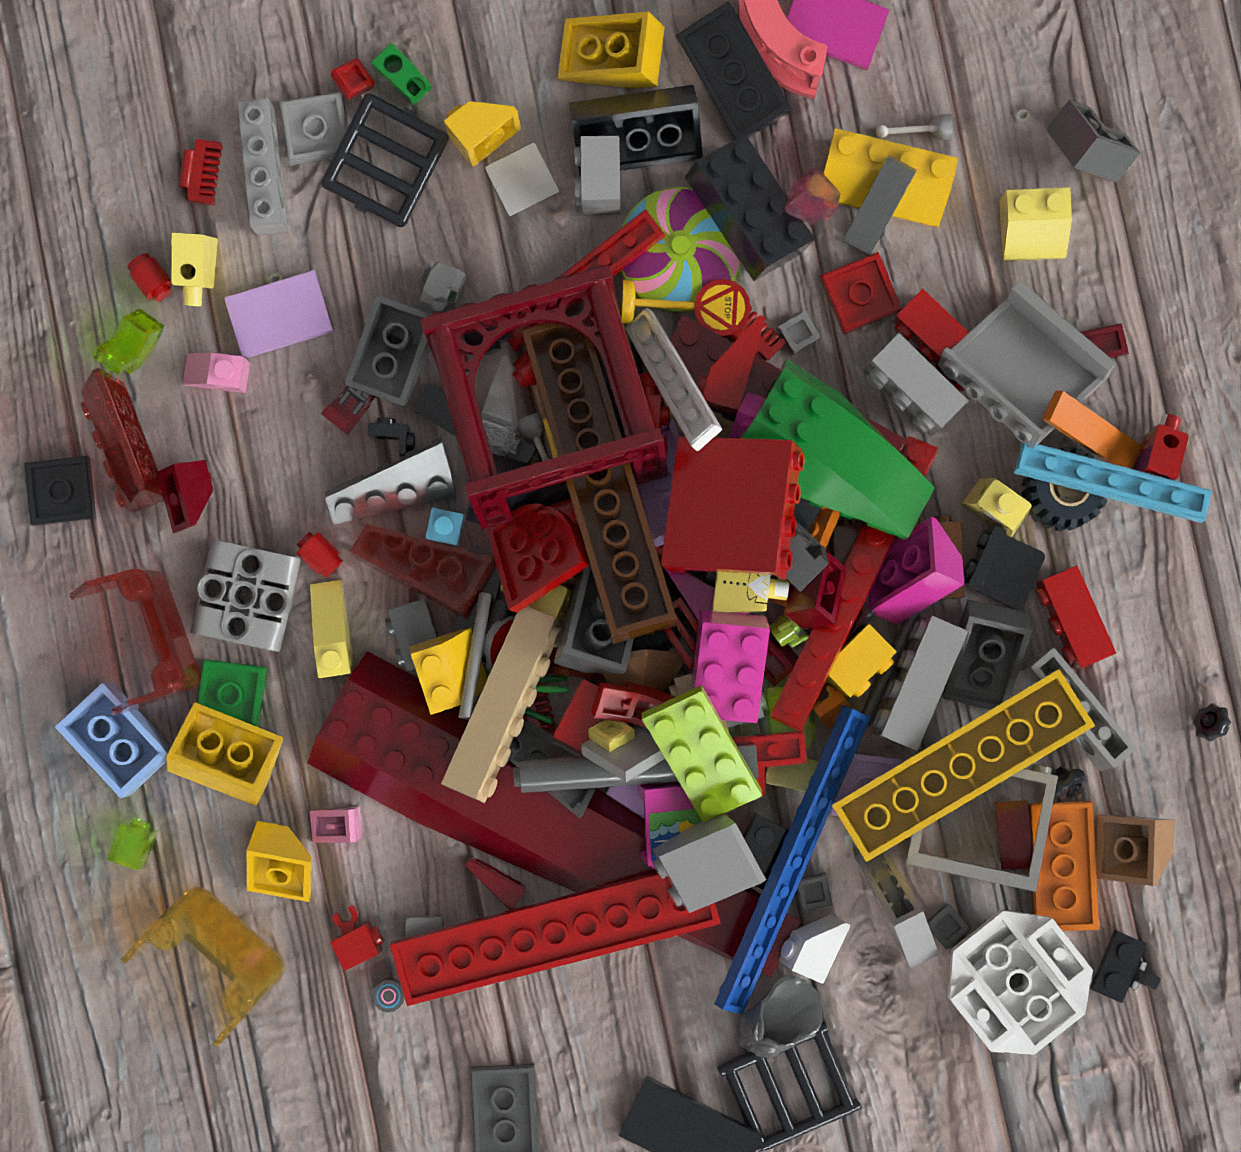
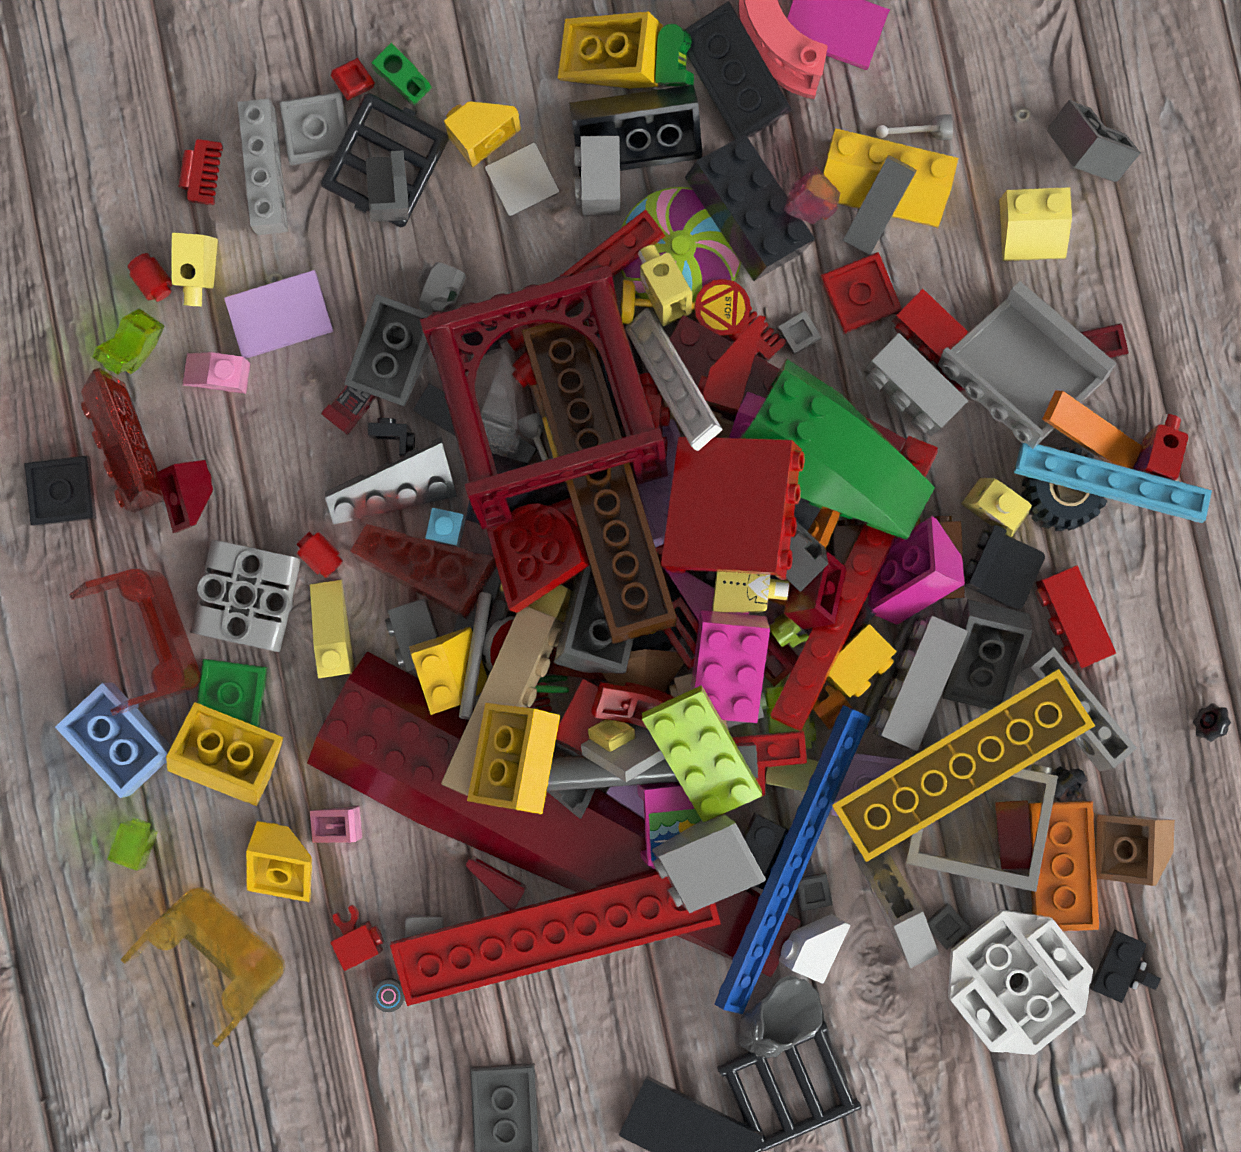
(387, 188): none -> dark grey panel
(513, 757): none -> yellow slope
(664, 285): none -> light yellow torso
(672, 57): none -> green leg

